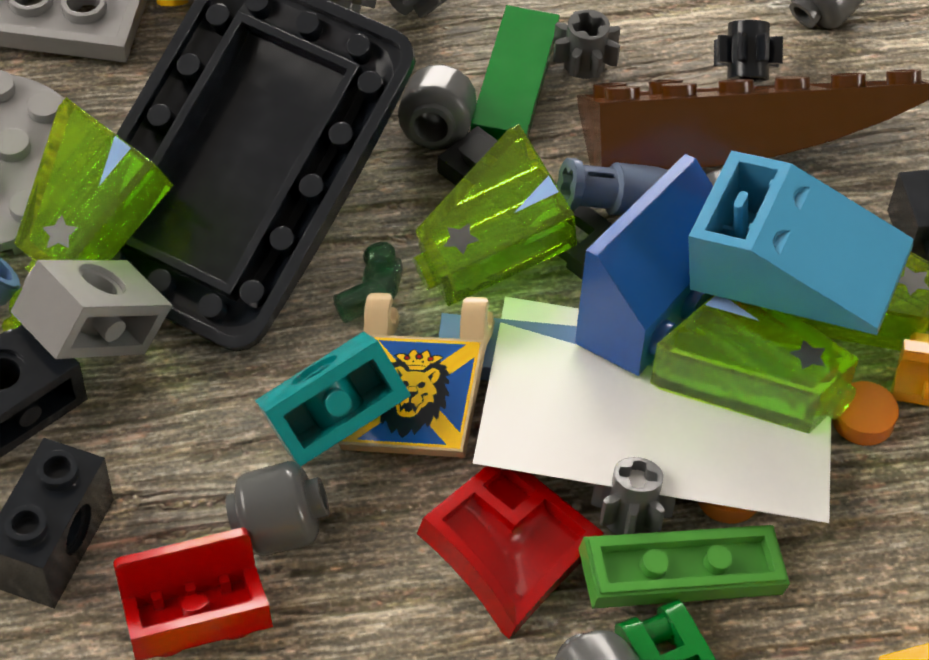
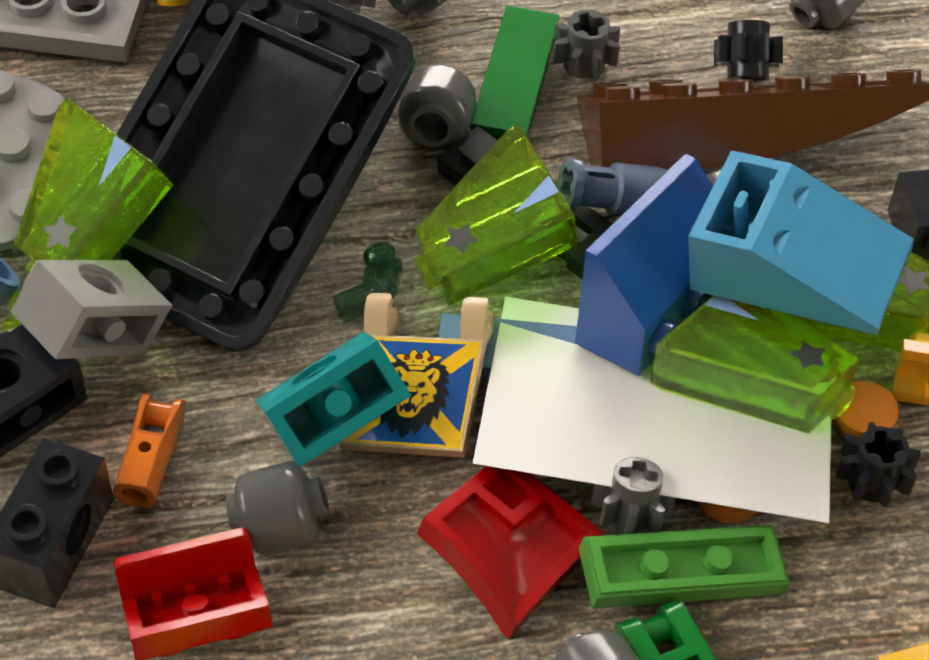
(148, 451): none -> orange bar
(878, 464): none -> black gear

